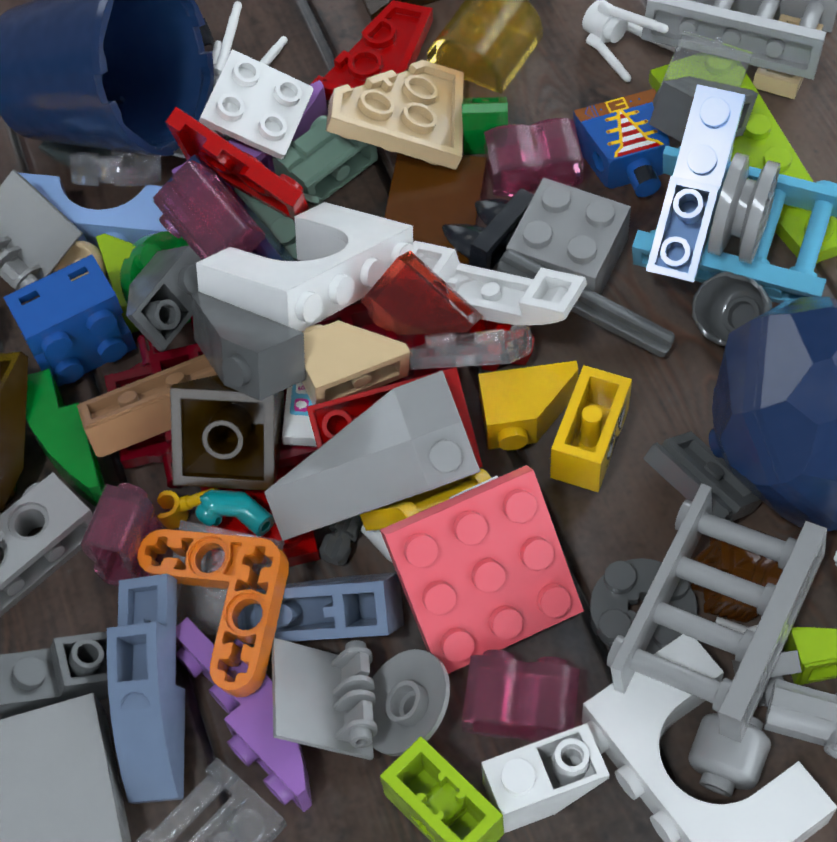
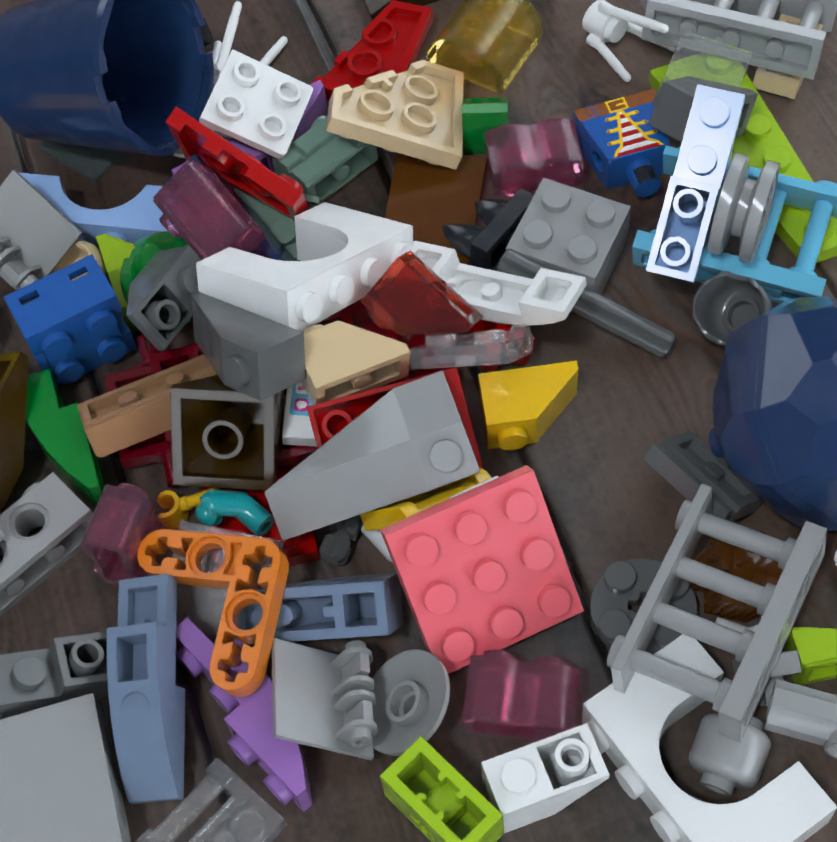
(117, 168): clear plate -> none
(590, 428): yellow brick -> none

